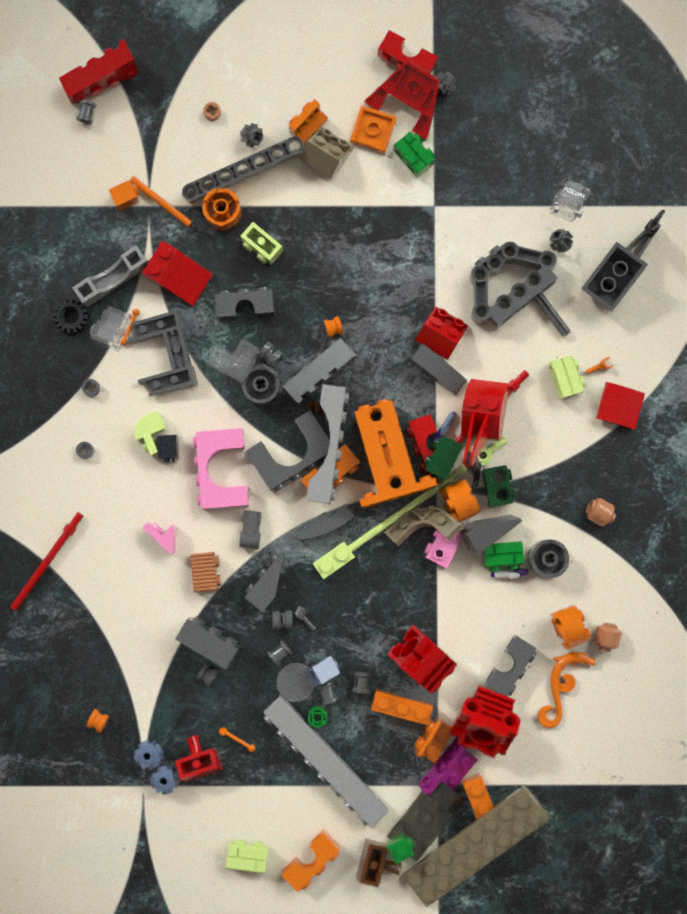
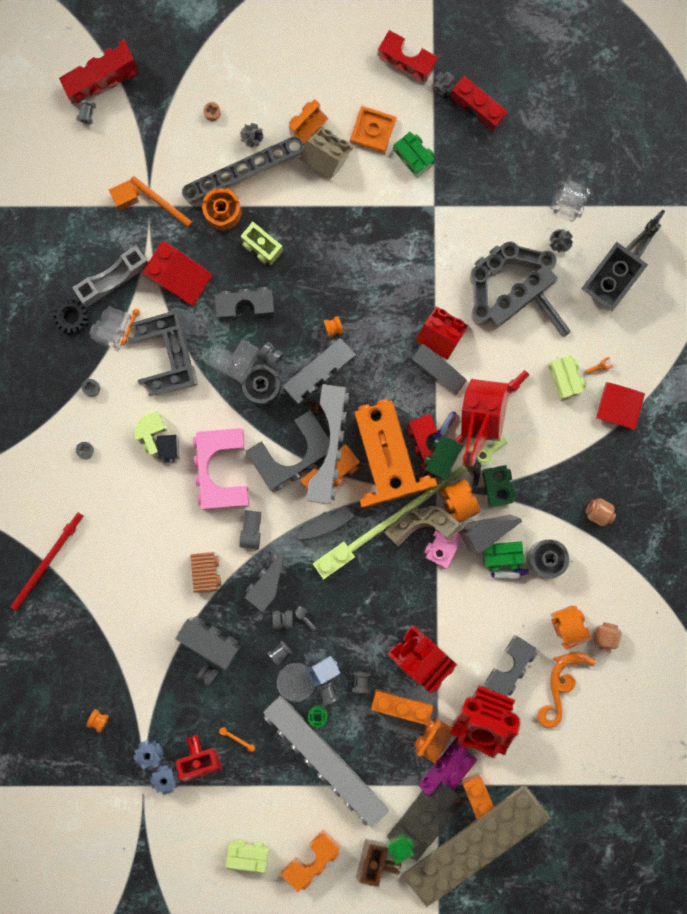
(166, 540): bright pink slope -> none
(414, 88): red wing -> none
(471, 96): none -> red arch

